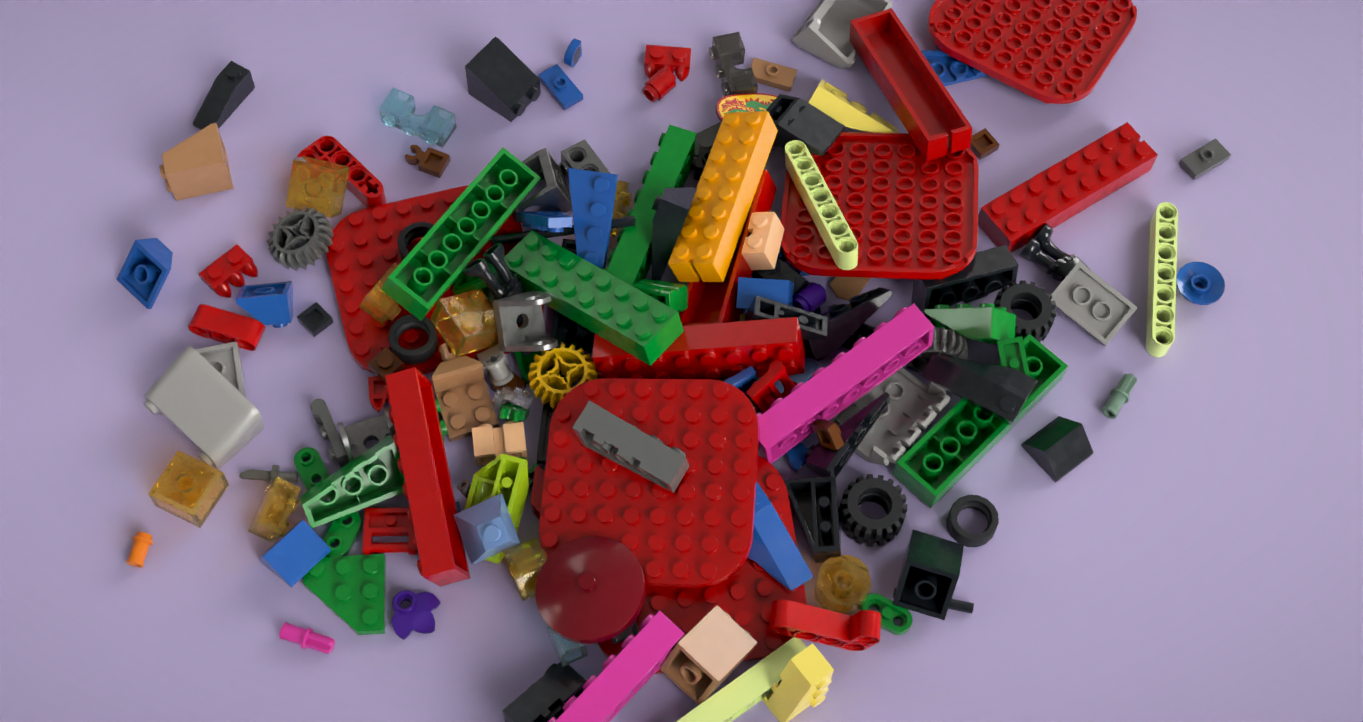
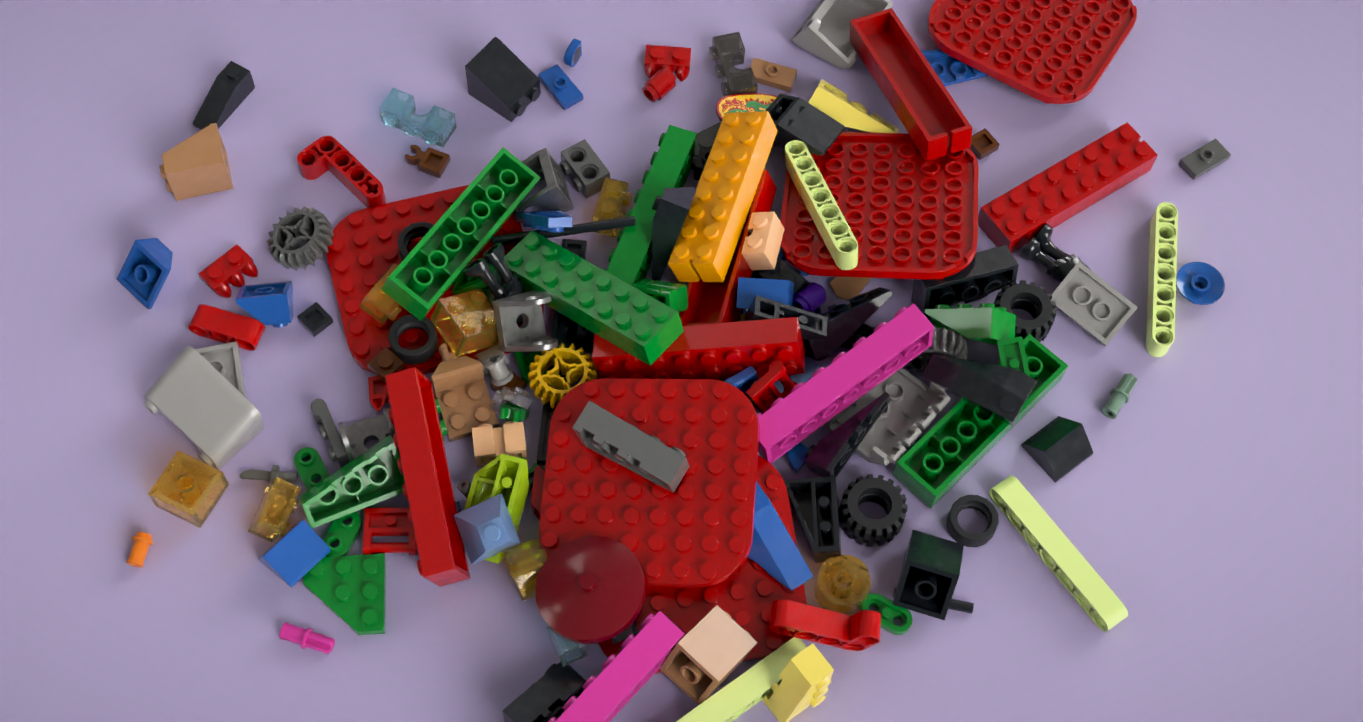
(317, 186): clear yellow brick -> none
(416, 616): dark purple plate -> none
(592, 212): blue wing -> none
(828, 434): reddish brown plate -> none
(1058, 553): none -> yellowish green beam

